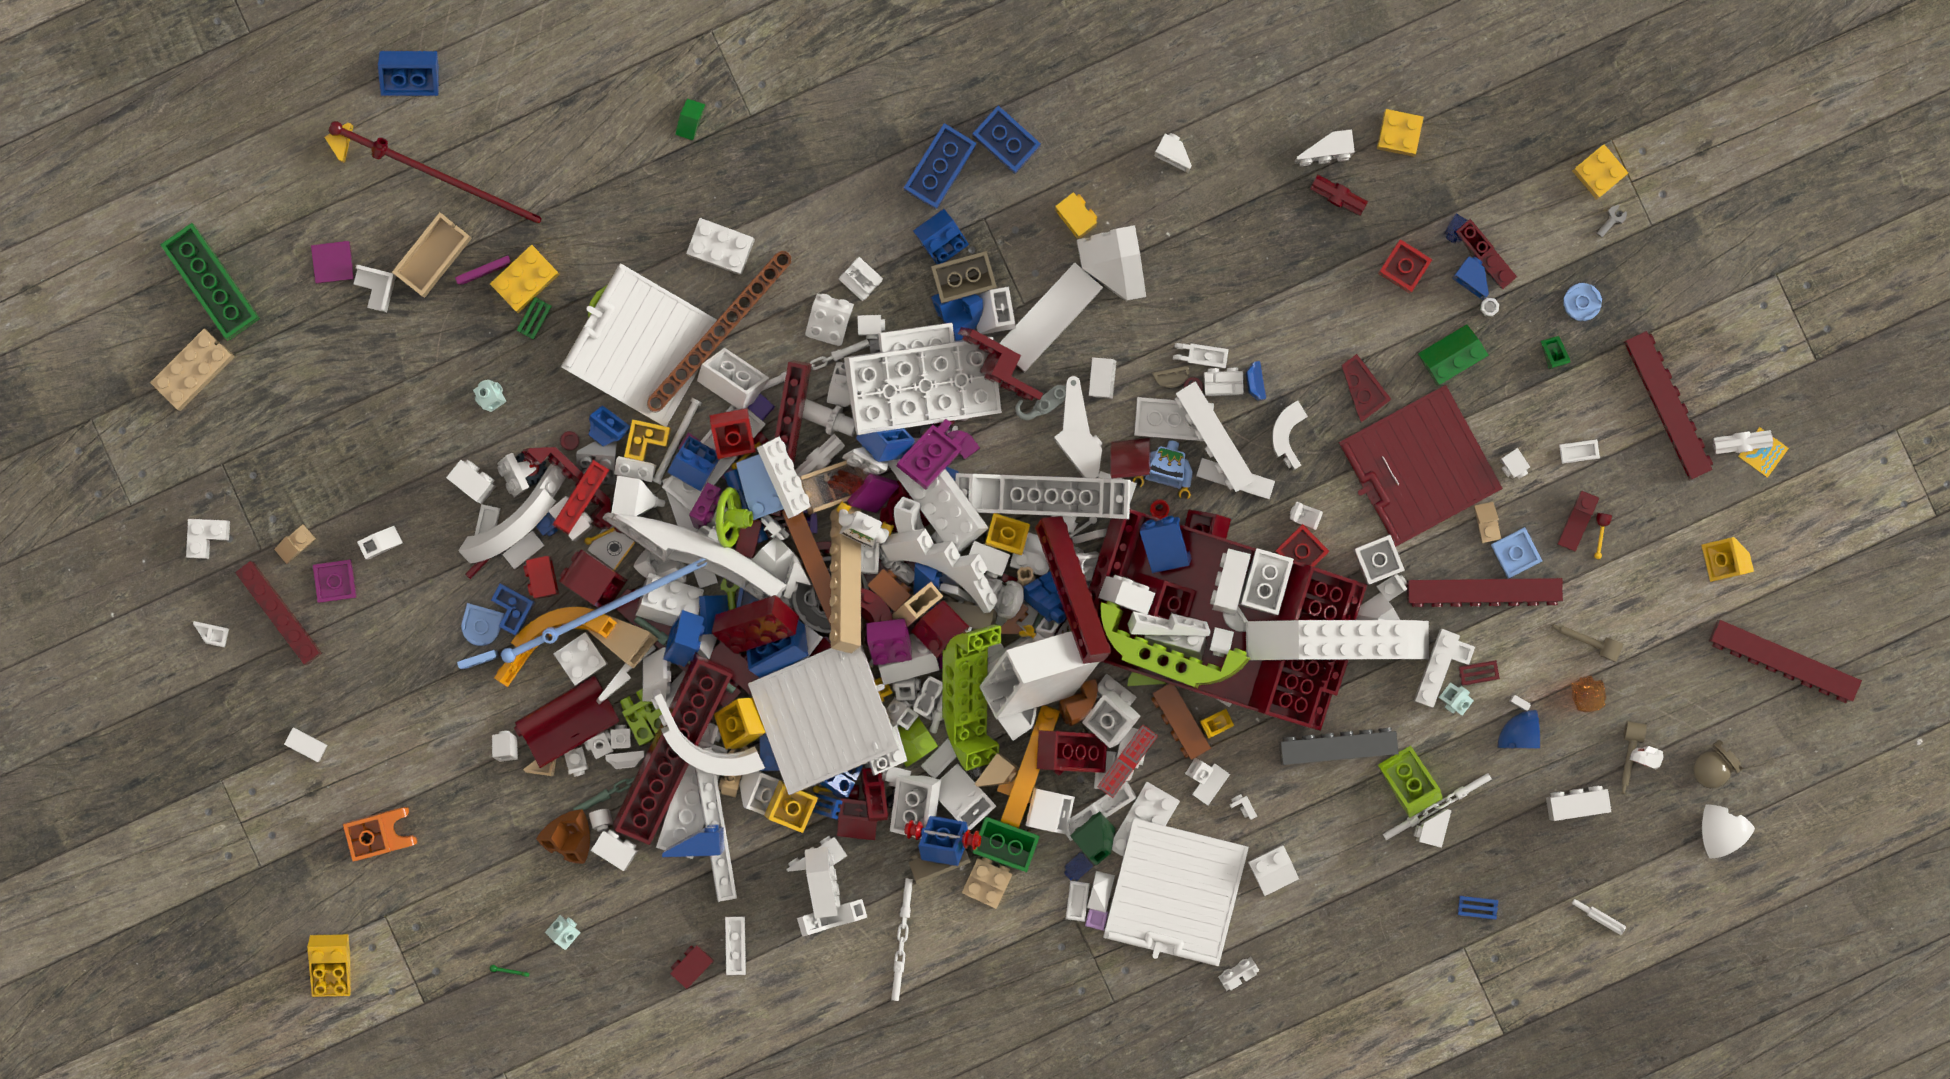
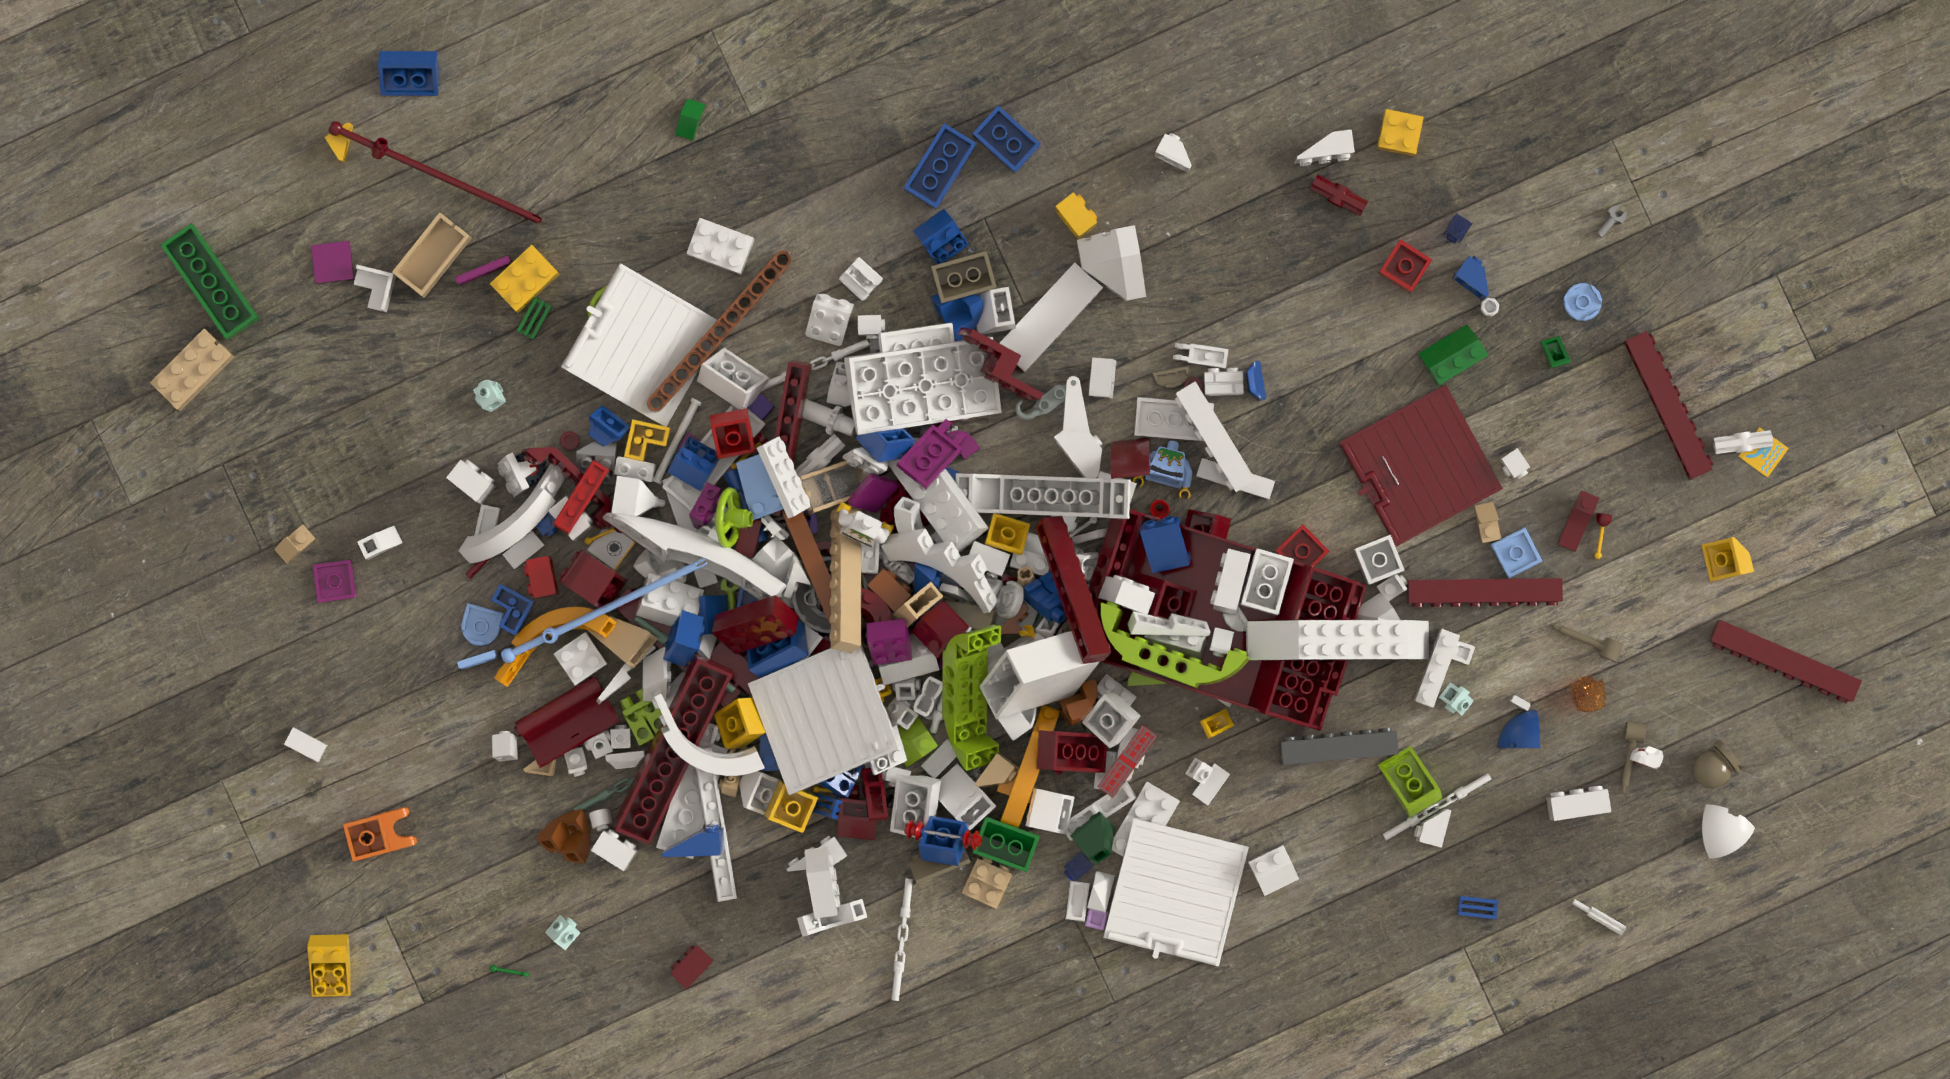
(200, 534): white brick -> none
(212, 634): white tile -> none
(278, 612): dark red brick -> none
(735, 946): white plate -> none
(847, 479): clear red tile -> none
(1180, 719): dark orange brick -> none
(1245, 968): white hinge -> none
(1246, 809): white bracket -> none
(1280, 434): white arch -> none
(1305, 515): white bracket -> none
(1364, 388): dark red wing -> none
(1462, 675): dark red tile -> none
(1482, 249): dark red slope -> none
(1579, 451): white tile -> none
(1600, 171): yellow brick -> none

